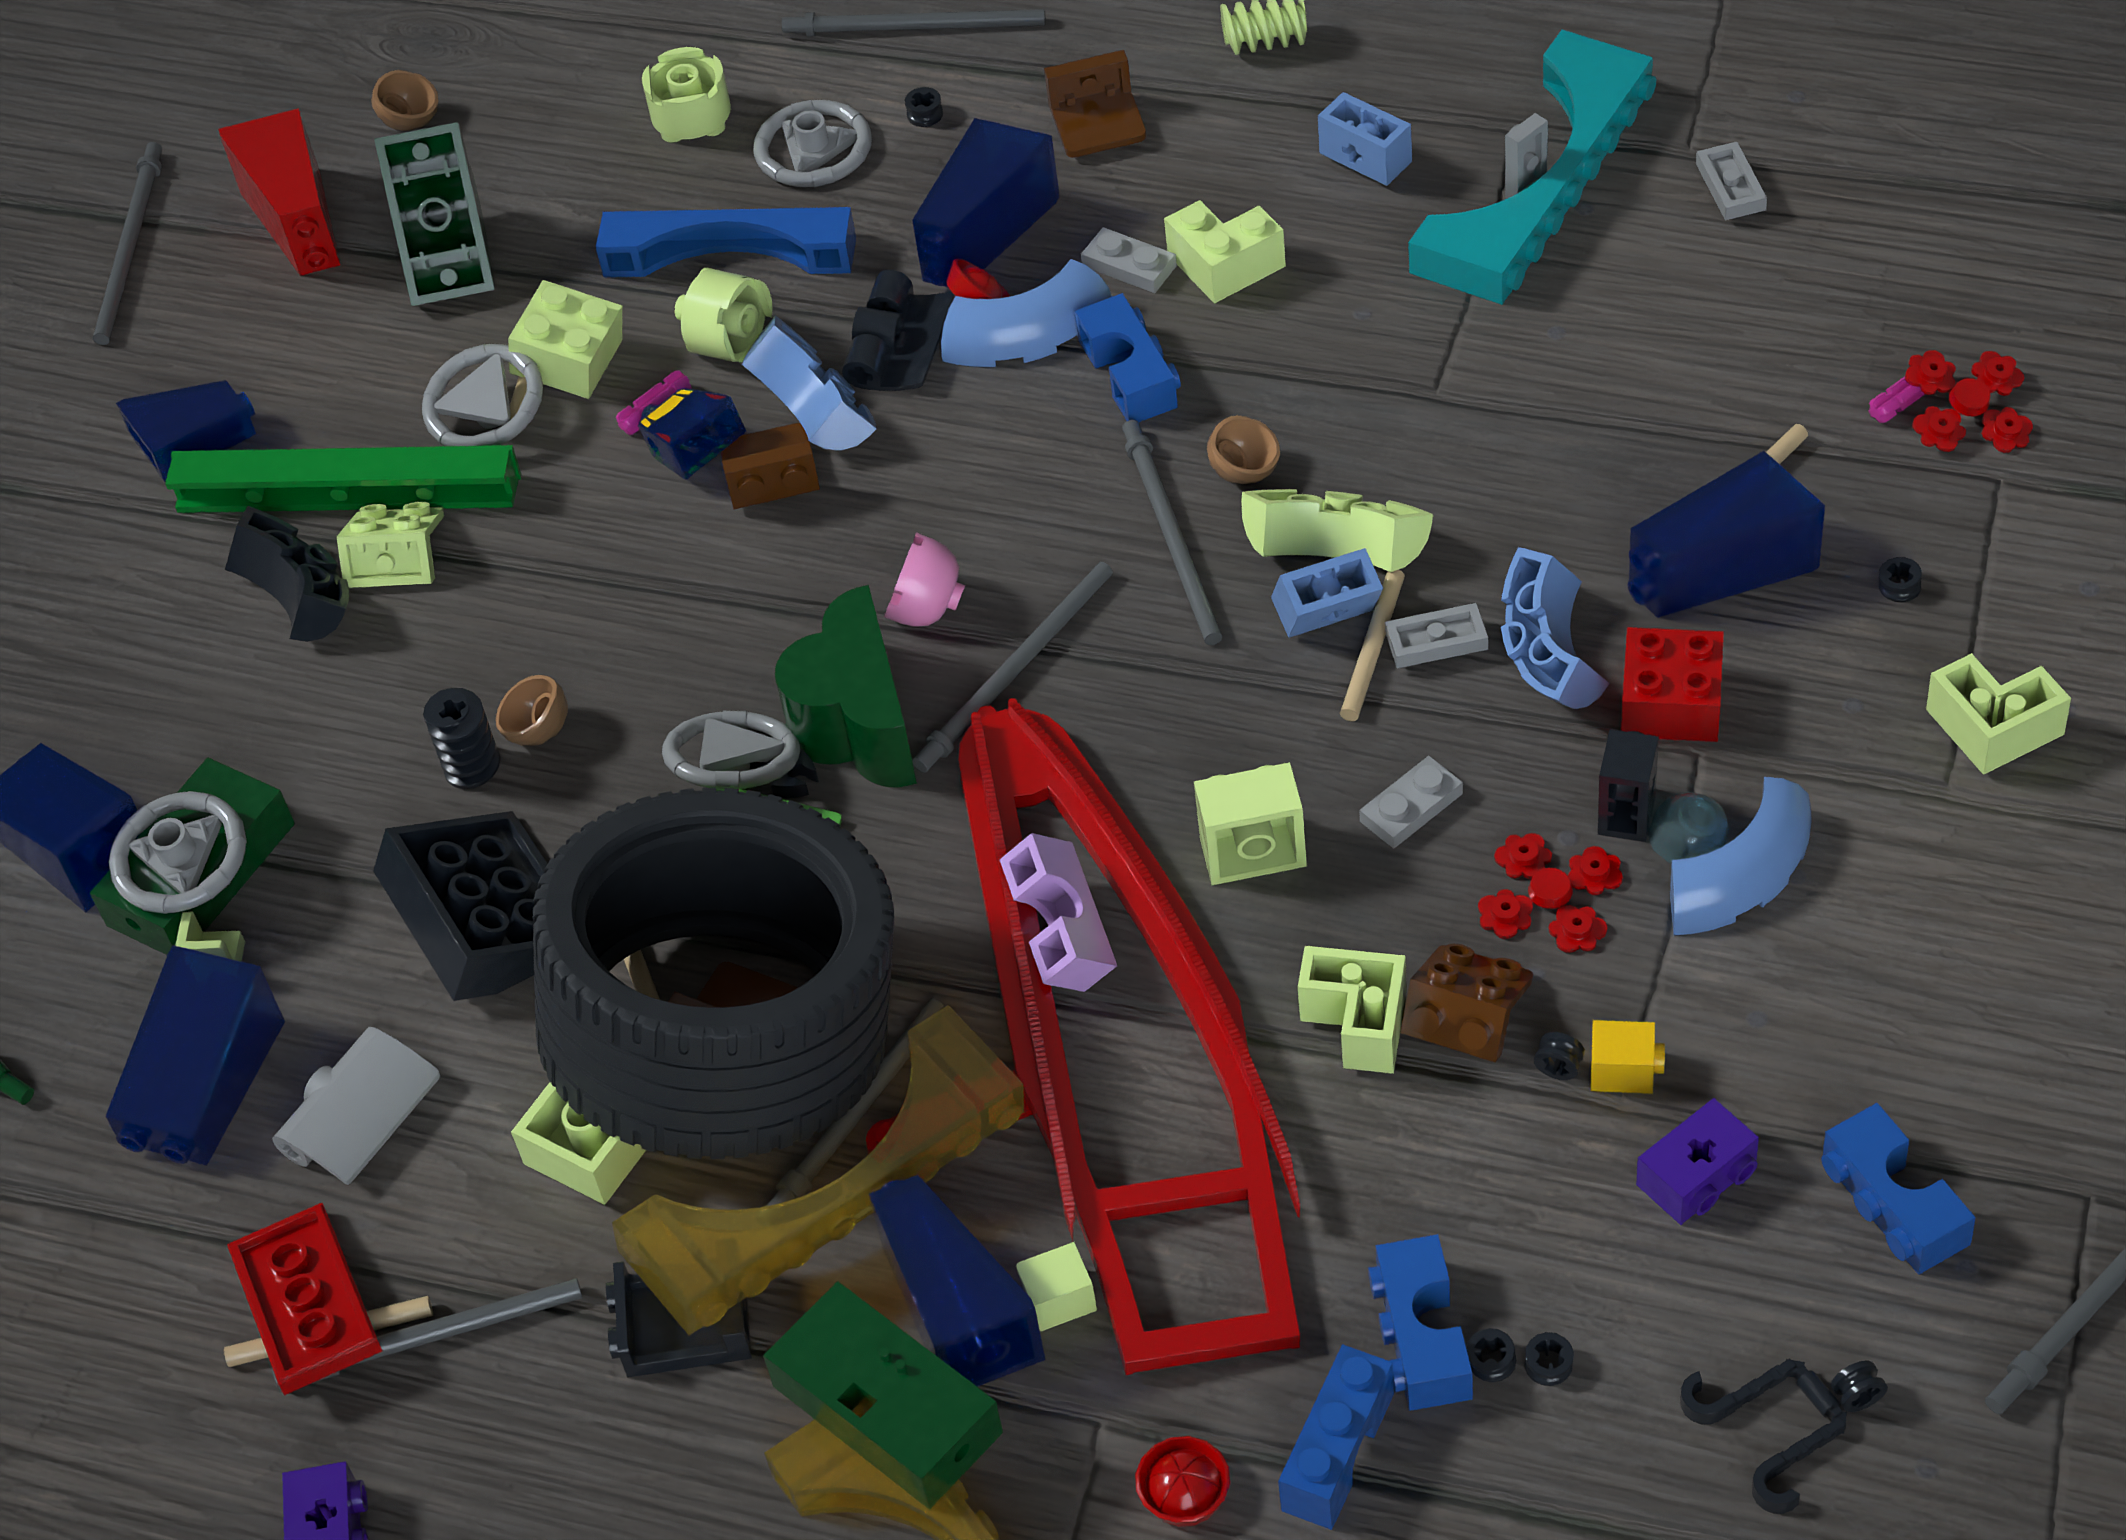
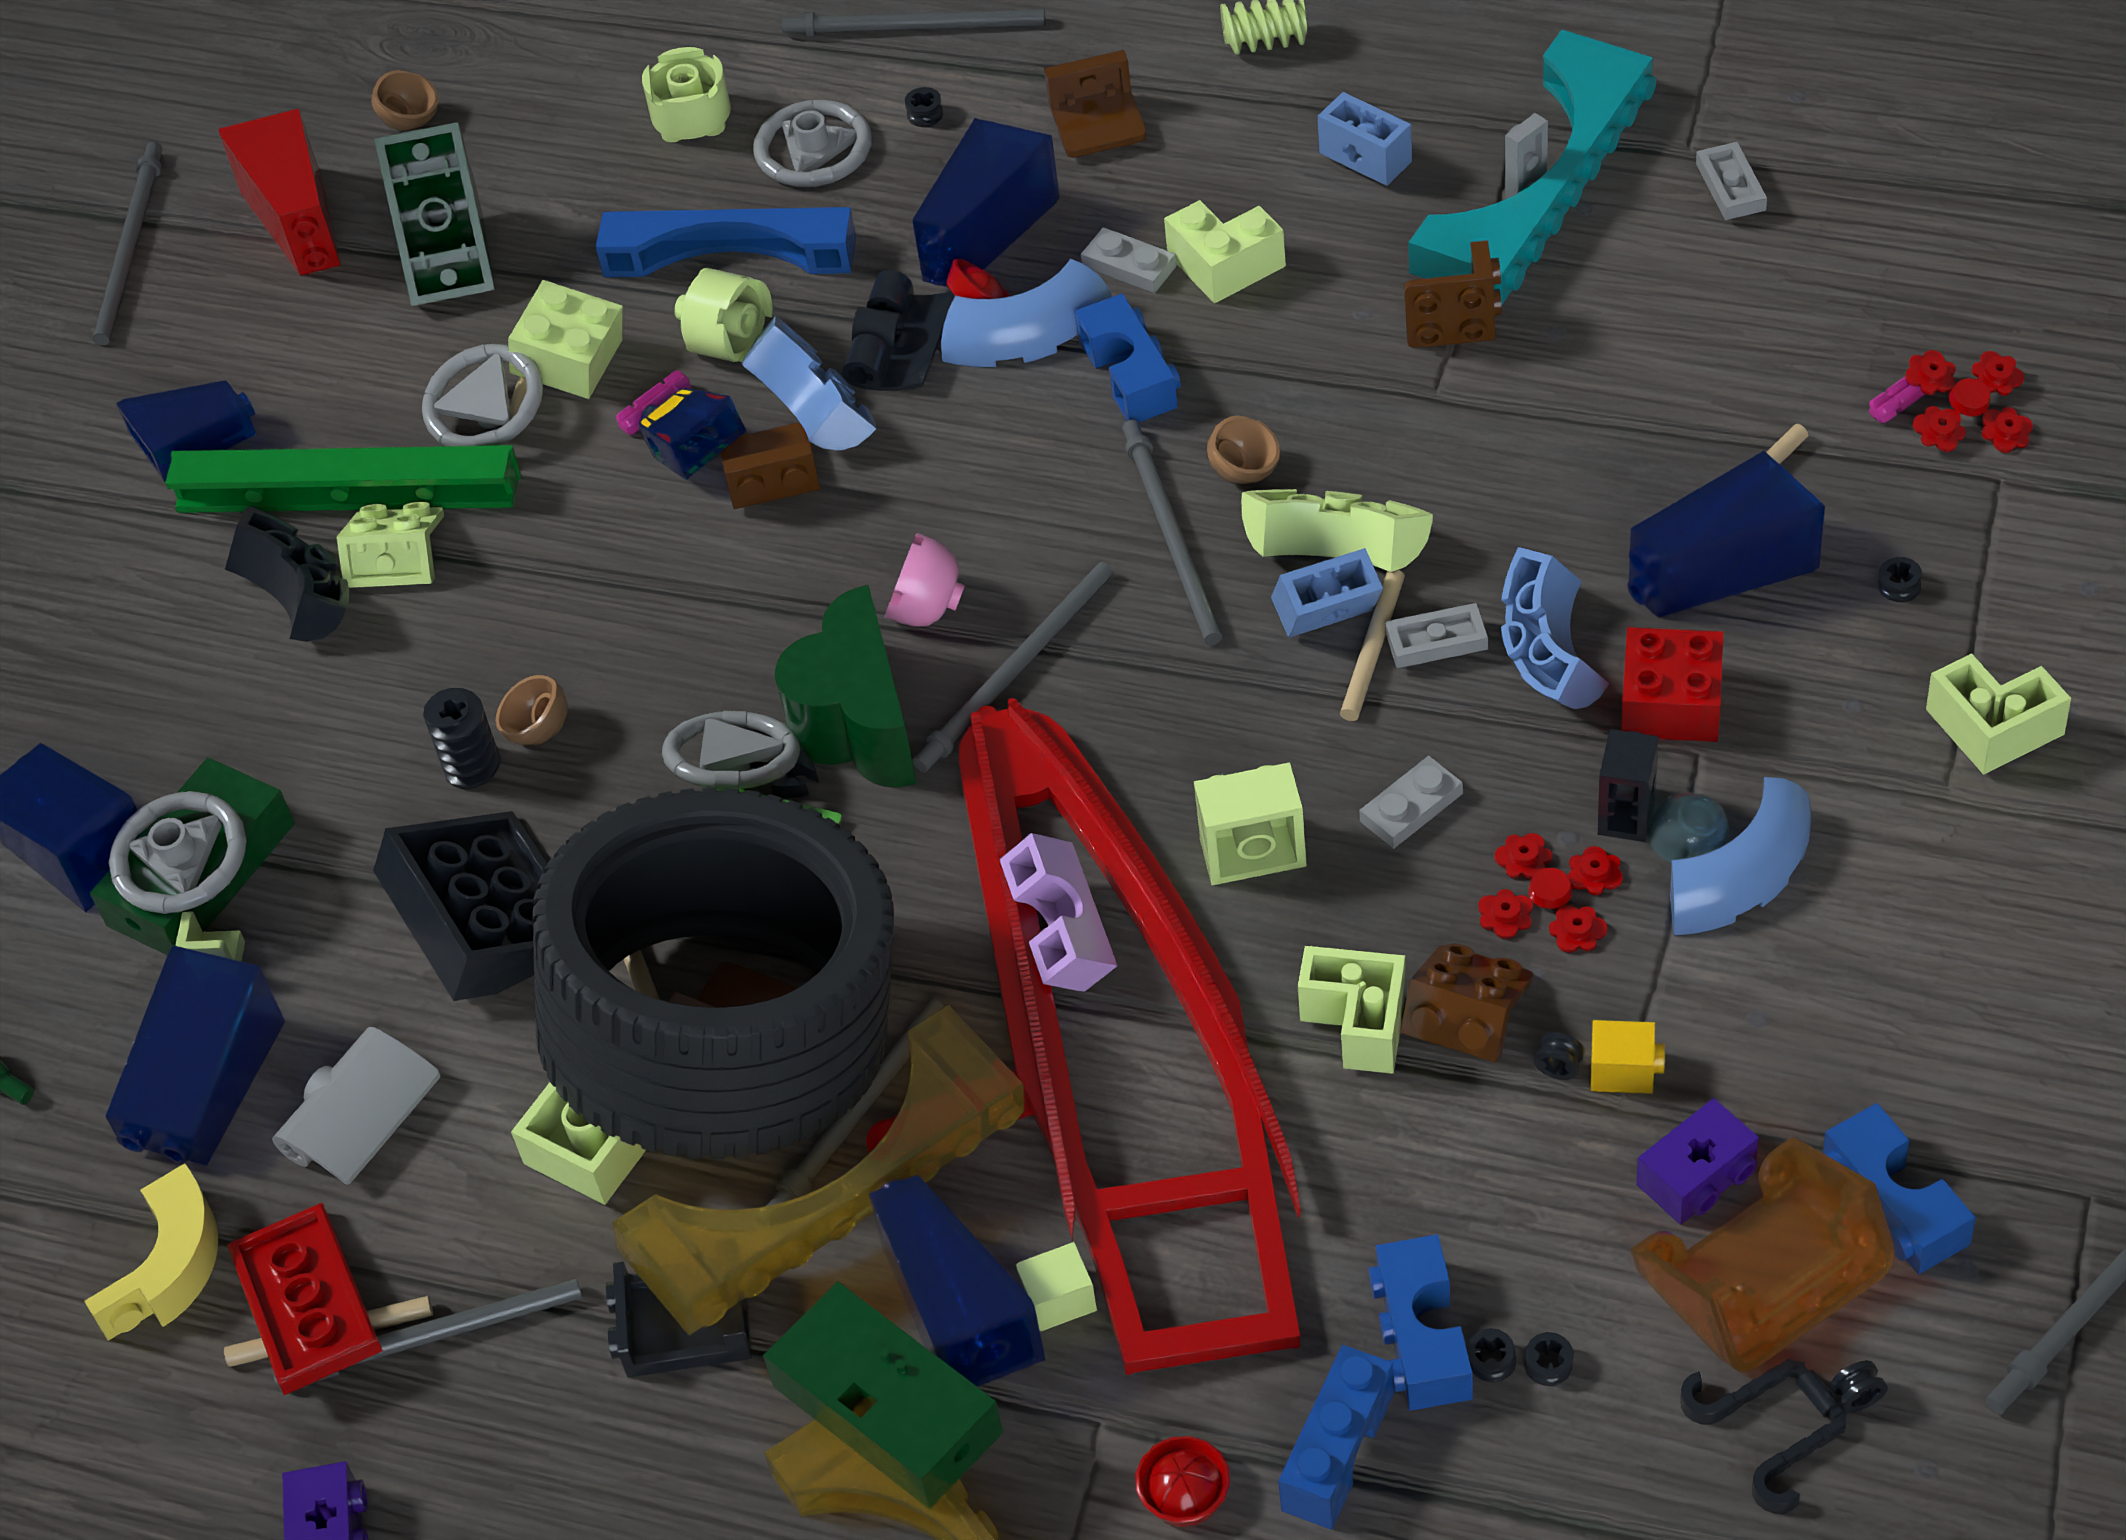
(176, 1266): none -> light yellow arch
(1455, 306): none -> reddish brown bracket
(1779, 1262): none -> clear orange windscreen

